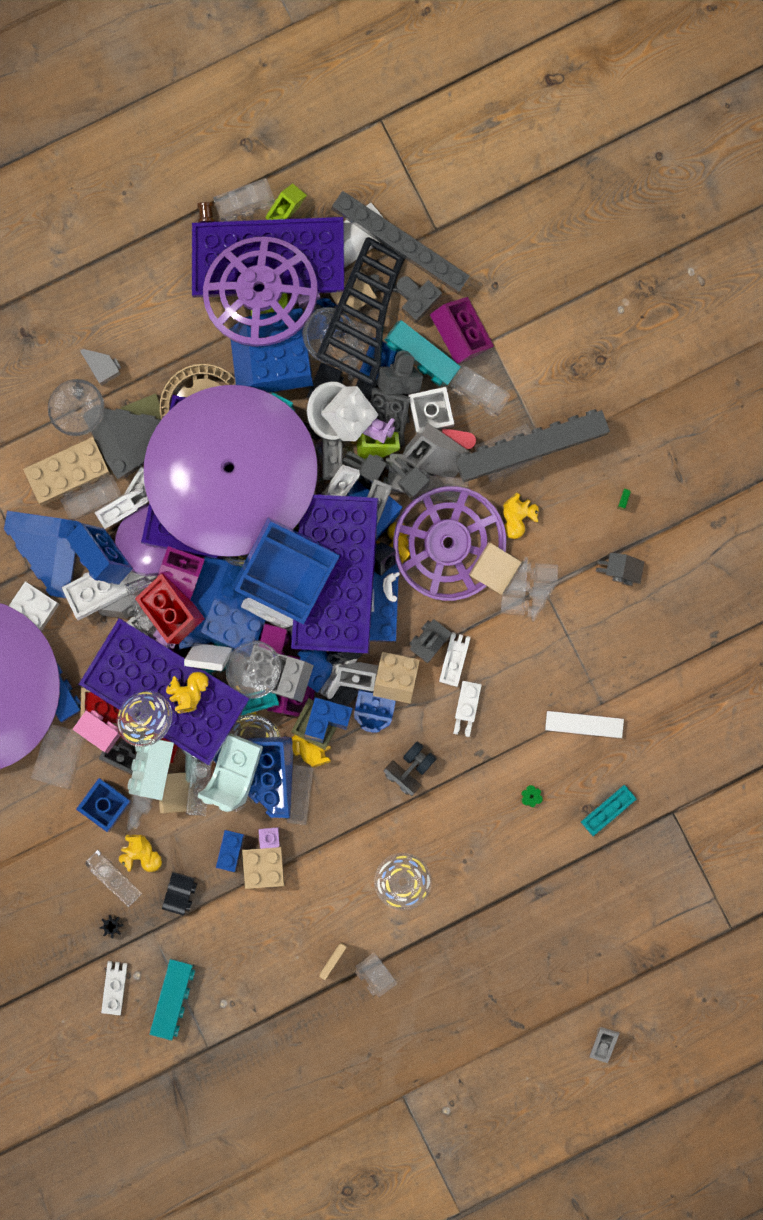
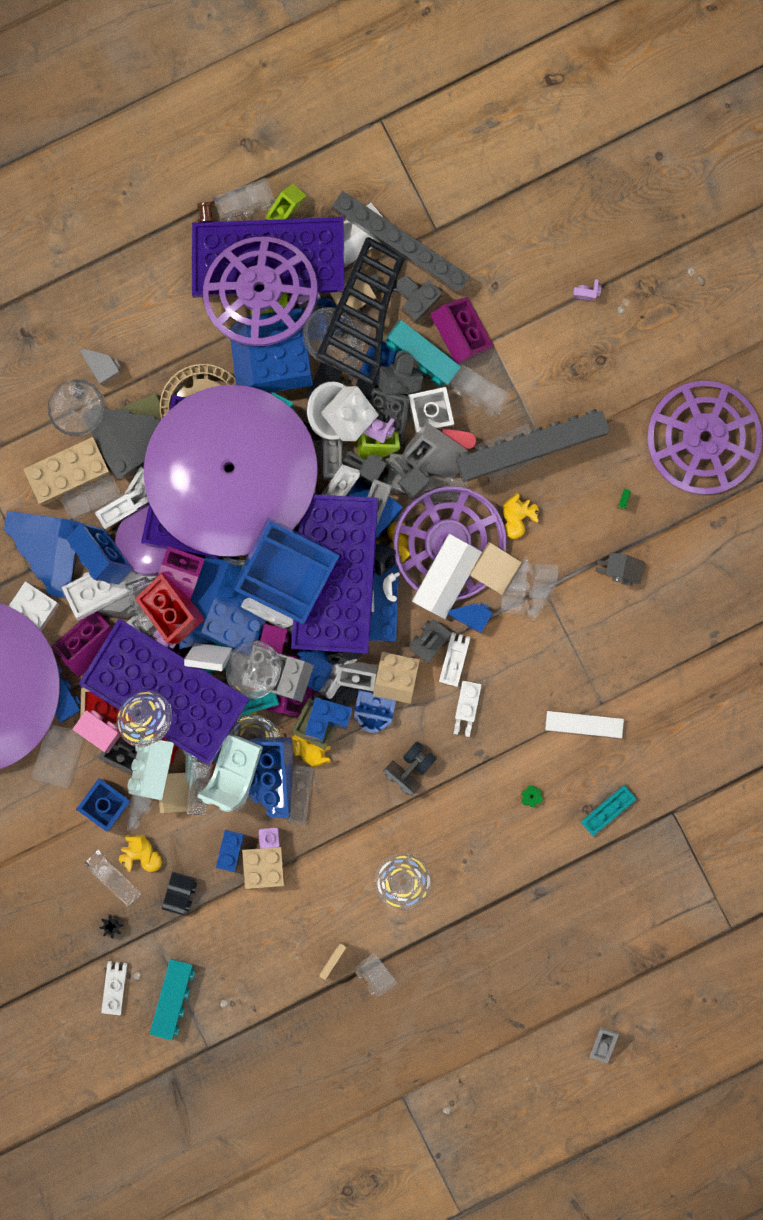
(83, 642): none -> magenta slope
(189, 695): yellow animal -> none
(446, 576): none -> white slope
(473, 616): none -> blue slope
(584, 293): none -> lavender bracket
(695, 446): none -> medium lavender dish

